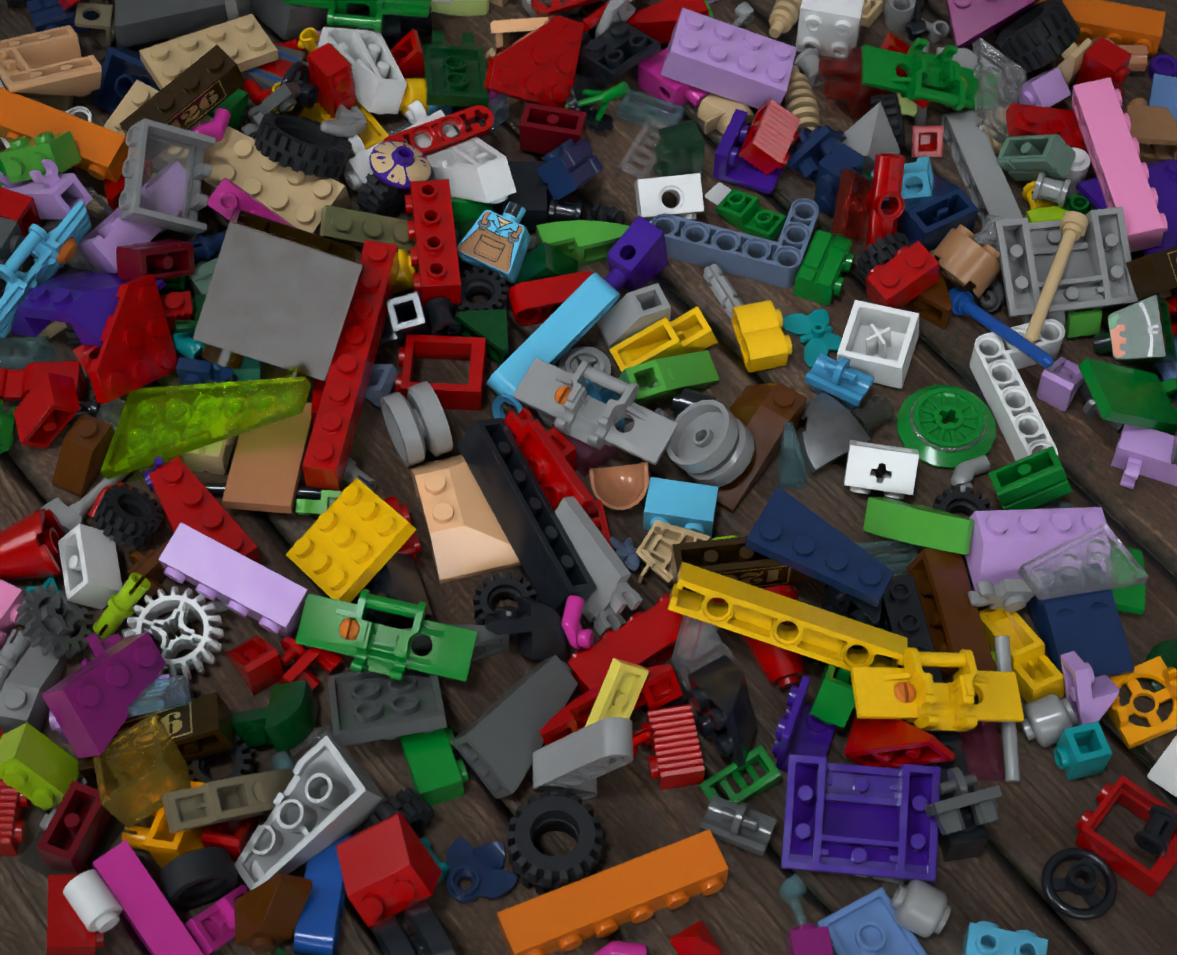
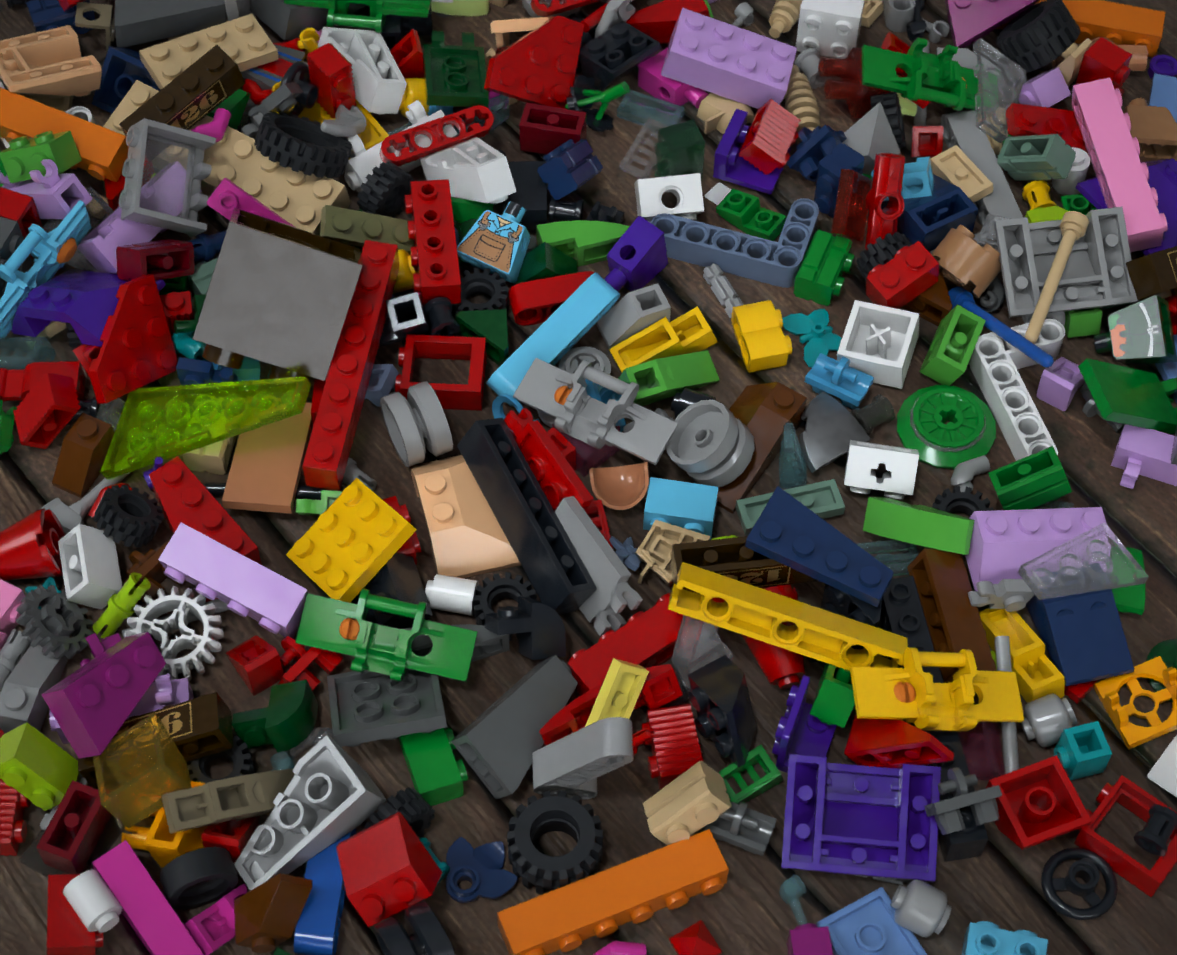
(161, 696): clear light blue slope -> none
(399, 164): tan dish -> none
(451, 594): none -> white brick
(571, 624): dark pink arm -> none
(687, 804): none -> tan brick
(819, 497): none -> sand green plate
(952, 346): none -> bright green brick
(961, 171): none -> tan panel
(1038, 803): none -> red slope
(1051, 189): light grey bush -> none
(1086, 693): lavender slope -> none

